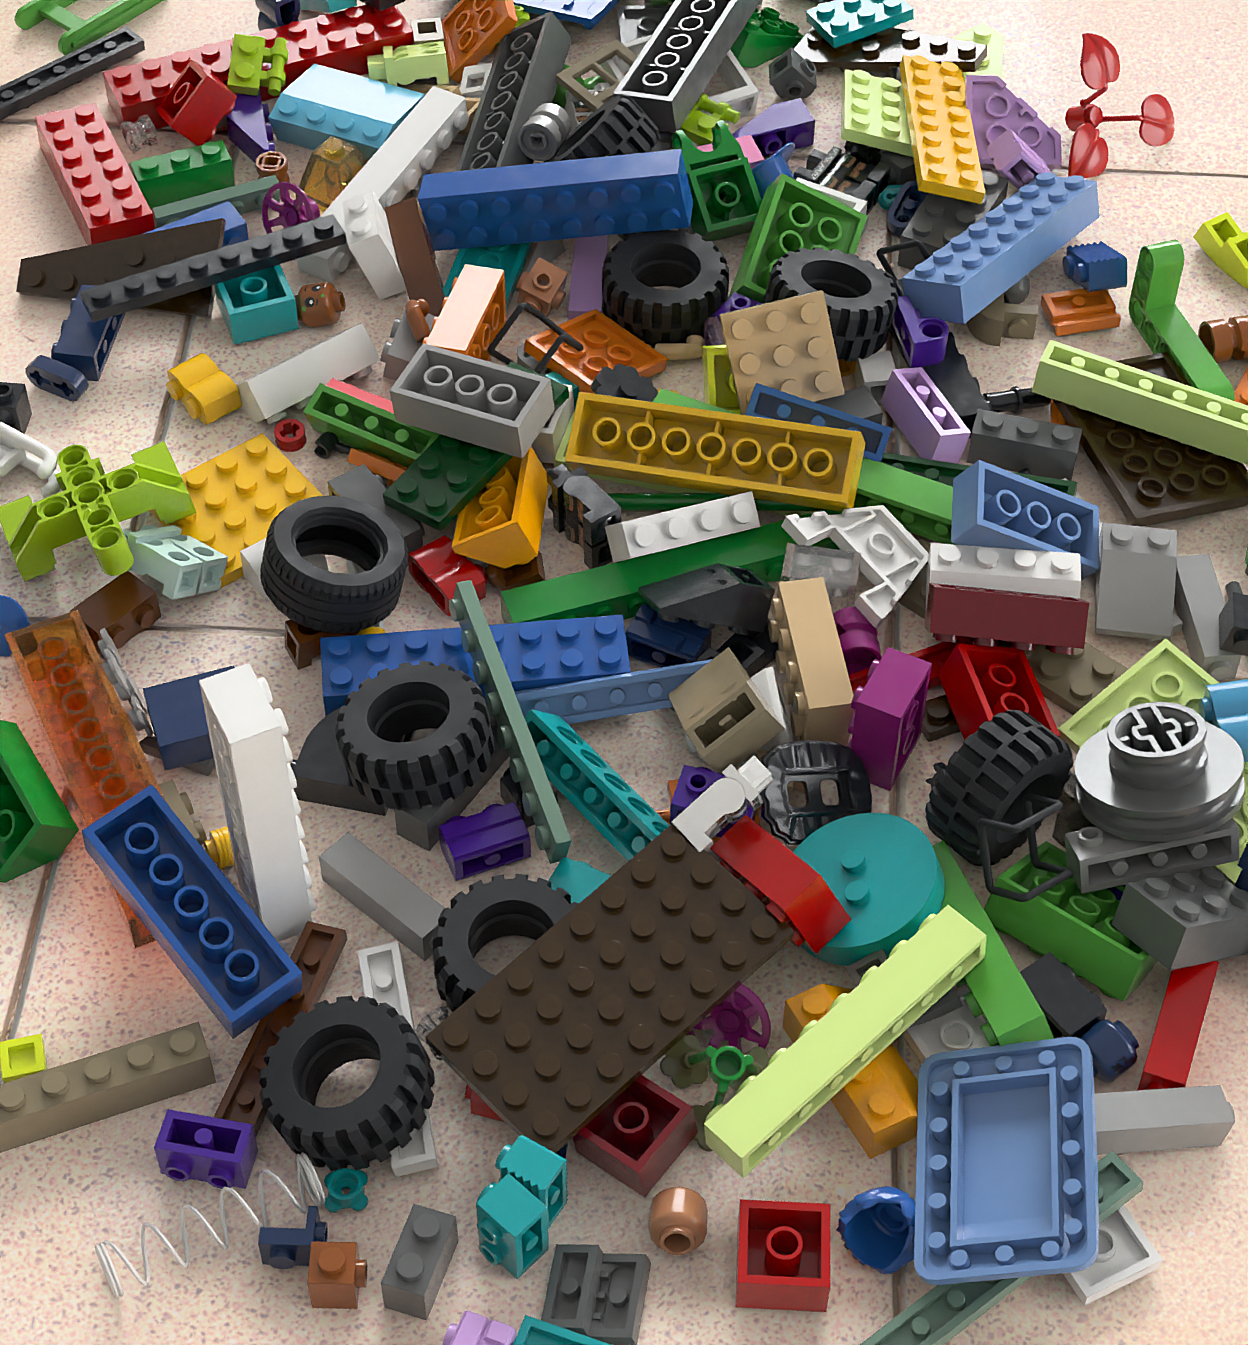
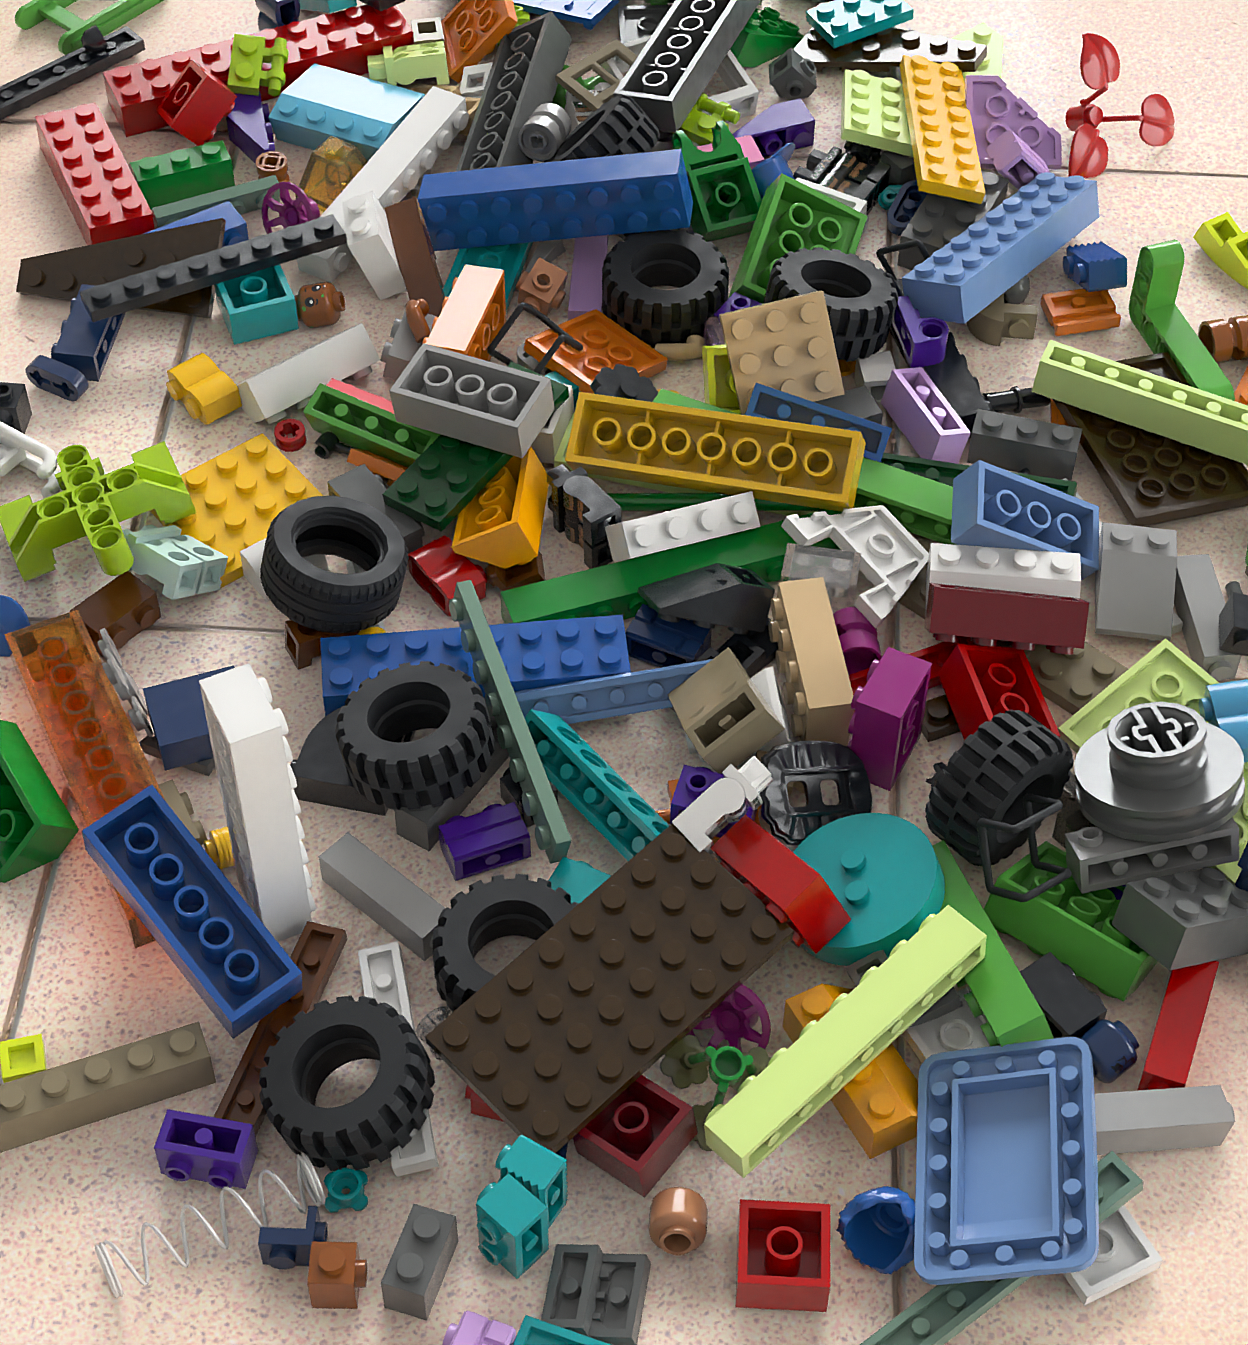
(93, 39): none -> black hinge
(139, 133): clear wheel -> none

